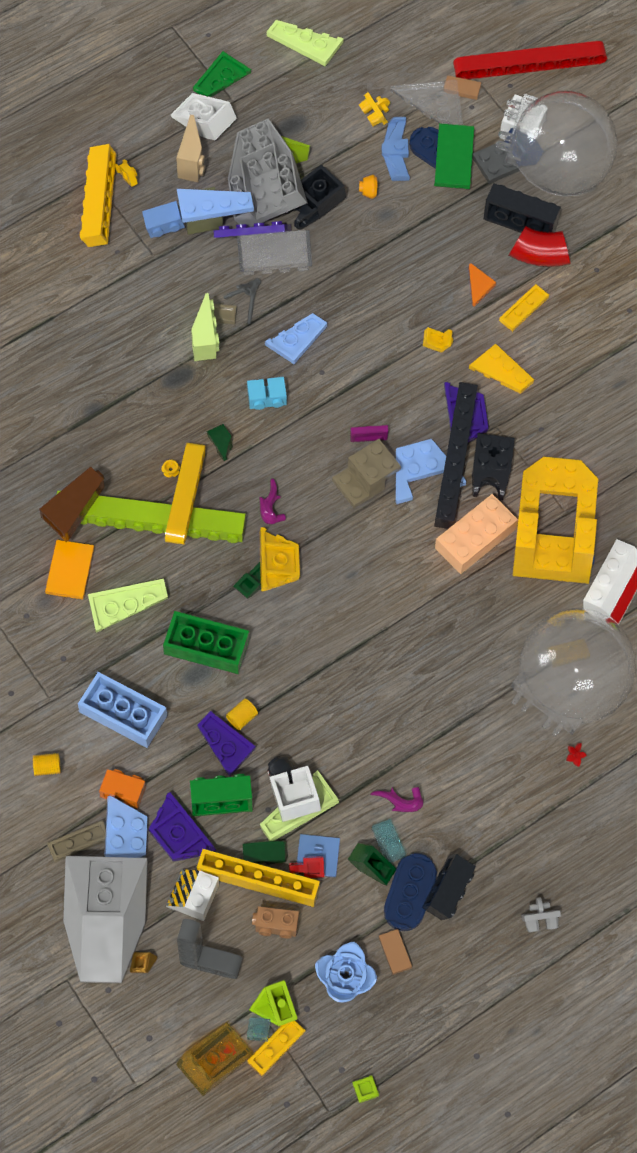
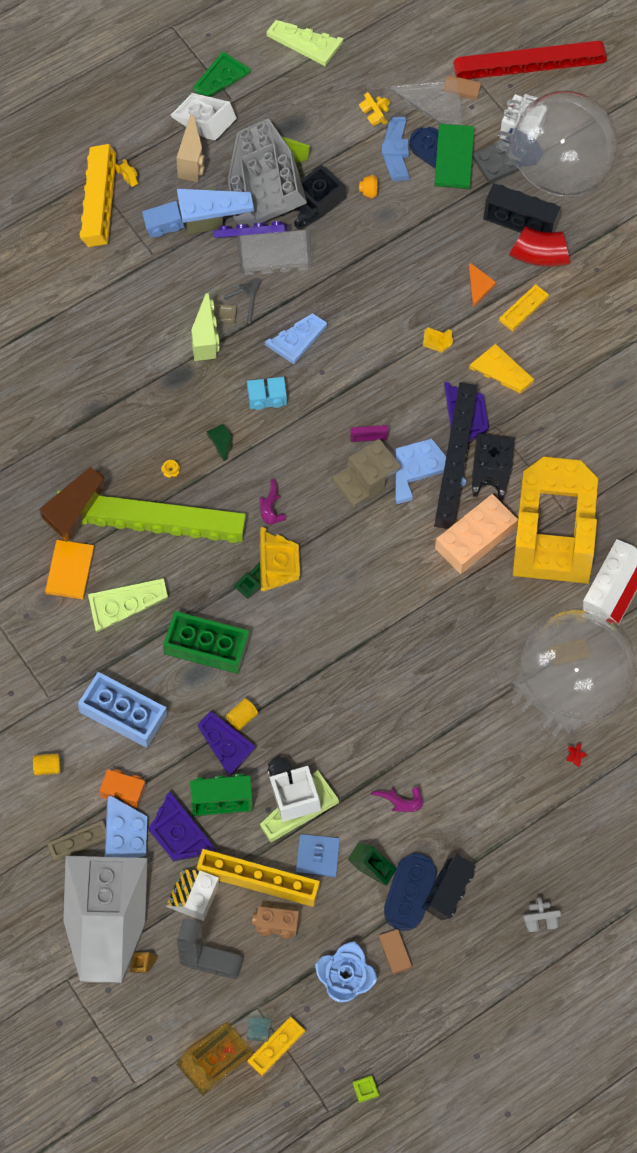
(185, 493): yellow beam -> none
(265, 852): dark green slope -> none
(275, 1004): lime slope -> none
(311, 867): red plate -> none
(388, 841): clear light blue plate -> none

